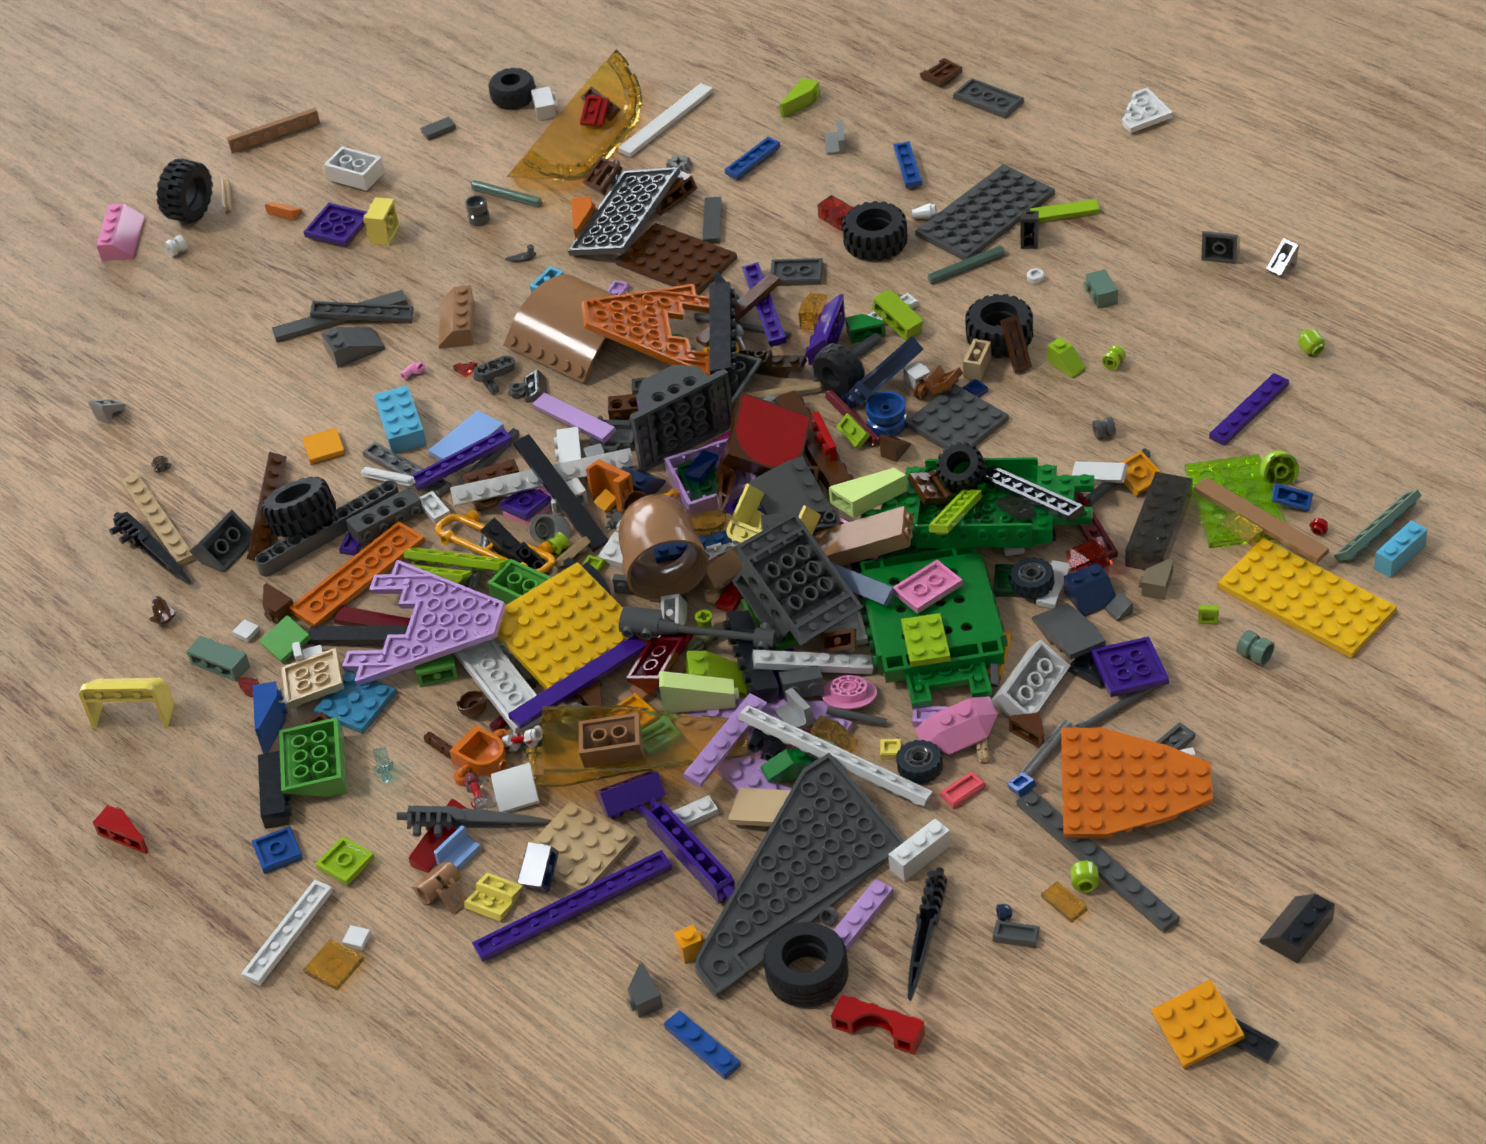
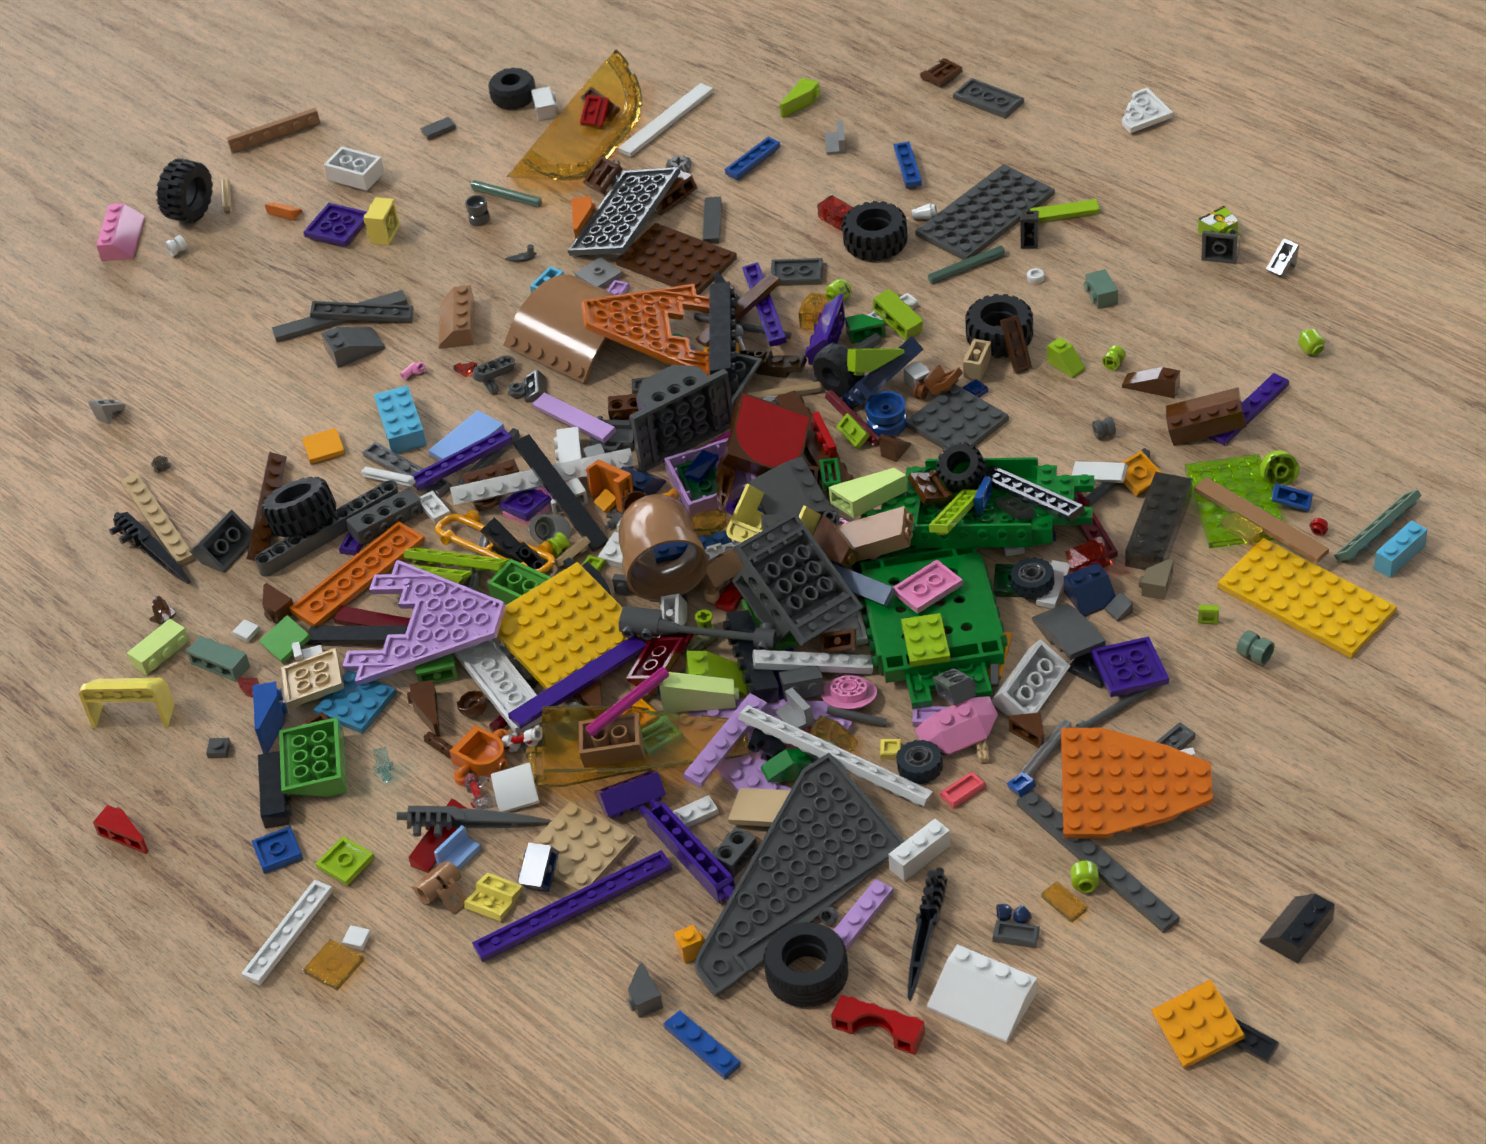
(158, 646): none -> yellowish green brick
(218, 748): none -> dark grey plate
(425, 704): none -> reddish brown slope
(599, 273): none -> light grey plate
(627, 701): none -> dark pink axle
(736, 850): none -> dark grey brick
(828, 461): none -> green tile
(835, 543): none -> reddish brown slope
(838, 287): none -> lime head
(870, 359): none -> lime slope
(954, 686): none -> dark grey brick
(982, 993): none -> white slope
(983, 495): none -> blue tile
(1021, 915): none -> dark blue hinge
(1155, 381): none -> reddish brown slope
(1205, 416): none -> reddish brown slope
(1218, 221): none -> torso

